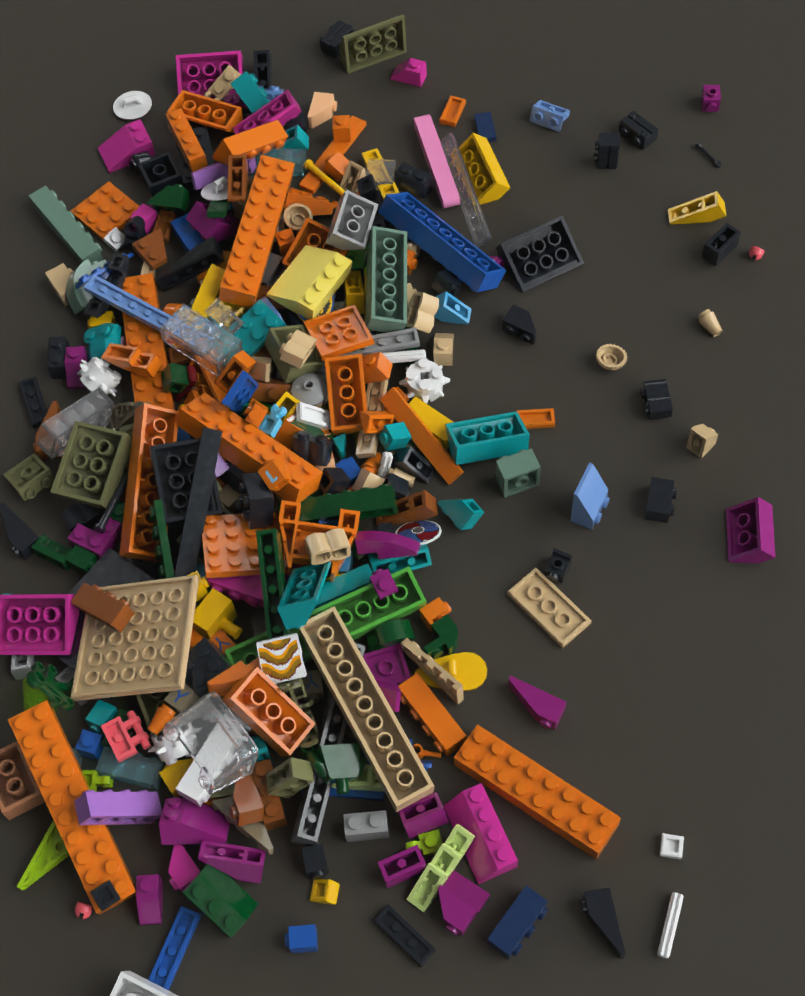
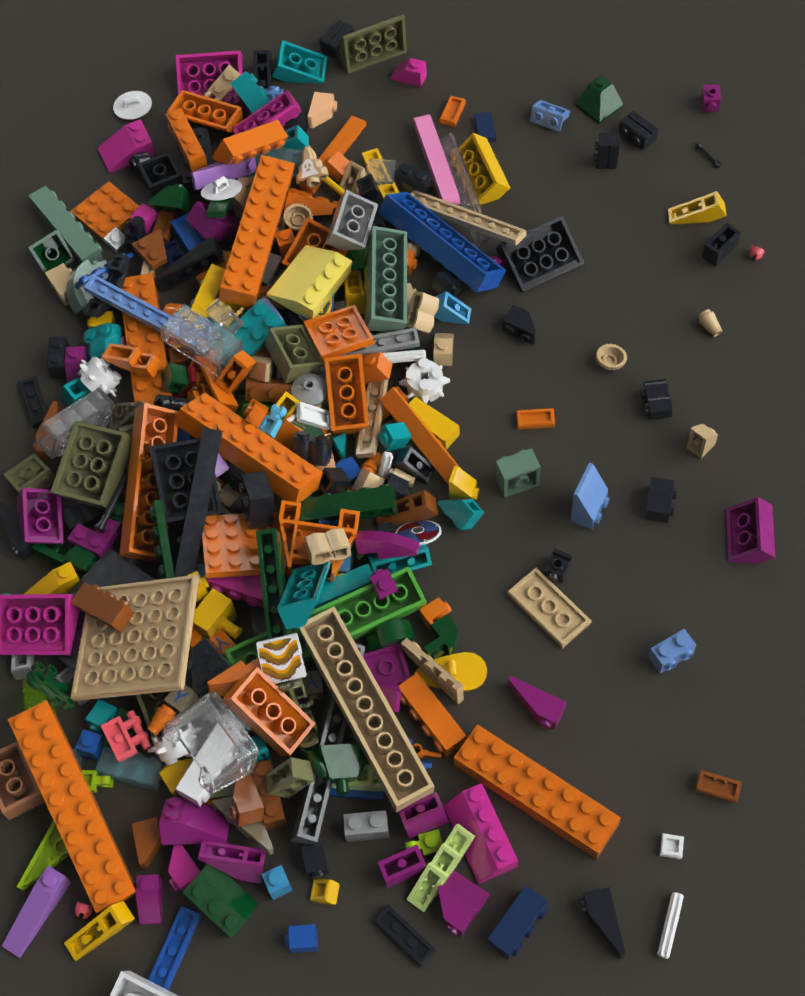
(36, 910): none -> medium lavender slope
(40, 516): none -> magenta slope
(51, 251): none -> dark green slope
(57, 581): none -> yellow slope
(73, 391): none -> teal brick
(99, 930): none -> yellow slope
(105, 895): black tile -> none
(118, 807): medium lavender brick -> none
(147, 840): none -> dark orange slope
(170, 402): none -> black axle
(173, 251): none -> clear blue slope
(237, 178): dark orange slope -> none
(240, 392): blue tile -> none
(274, 474): orange brick -> none
(277, 882): none -> dark azure brick
(297, 348): tan brick -> none
(298, 64): none -> teal slope
(311, 169): none -> tan rock
(341, 128): orange brick -> none
(375, 420): orange slope -> none
(462, 485): none -> yellow slope
(471, 219): none -> tan plate
(487, 437): teal slope -> none
(599, 99): none -> dark green slope
(672, 651): none -> medium blue brick
(718, 786): none -> dark orange plate

